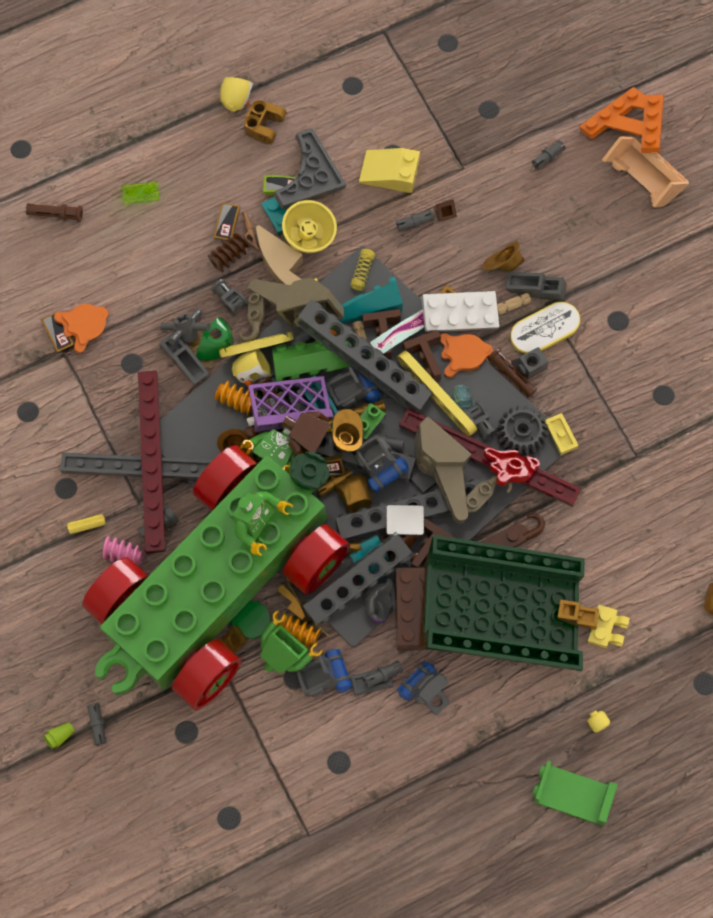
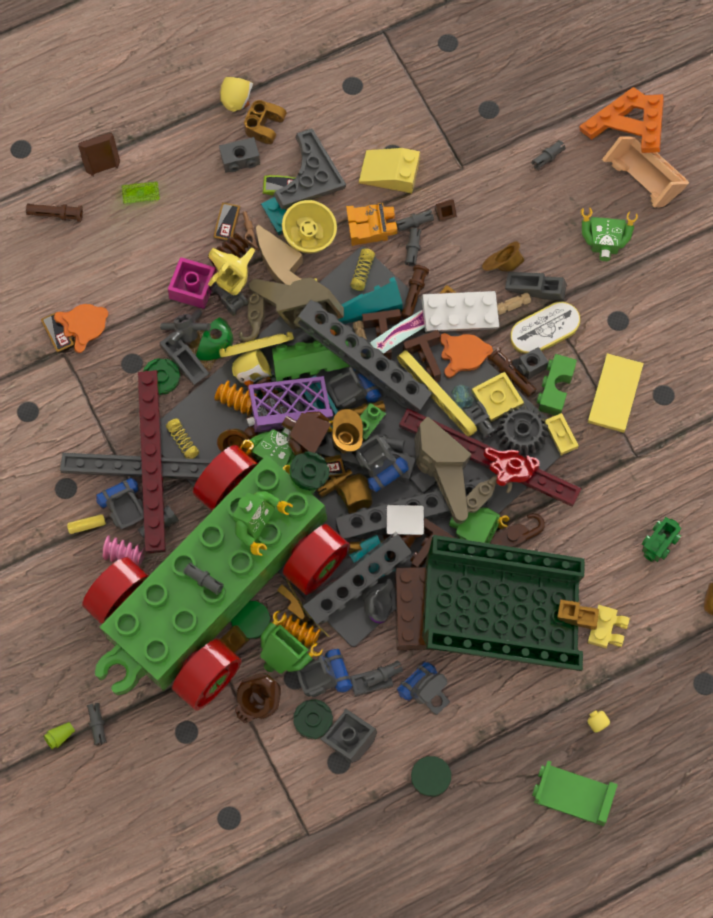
(99, 154): none -> reddish brown slope
(122, 503): none -> dark grey piece
(167, 374): none -> green tile
(174, 424): none -> light yellow piece
(191, 283): none -> dark pink brick
(203, 578): none -> dark grey pin
(231, 269): none -> light yellow piece
(246, 148): none -> dark grey brick
(257, 697): none -> reddish brown helmet
(313, 719): none -> dark green tile
(350, 736): none -> dark grey slope
(369, 223): none -> light orange hips
(413, 247): none -> dark grey pin
(415, 284): none -> reddish brown pin
(431, 776): none -> dark green tile
(480, 525): none -> bright green torso
(497, 396): none -> light yellow plate
(561, 370): none -> bright green arch
(606, 234): none -> bright green torso
(615, 393): none -> light yellow tile
(657, 545): none -> green brick

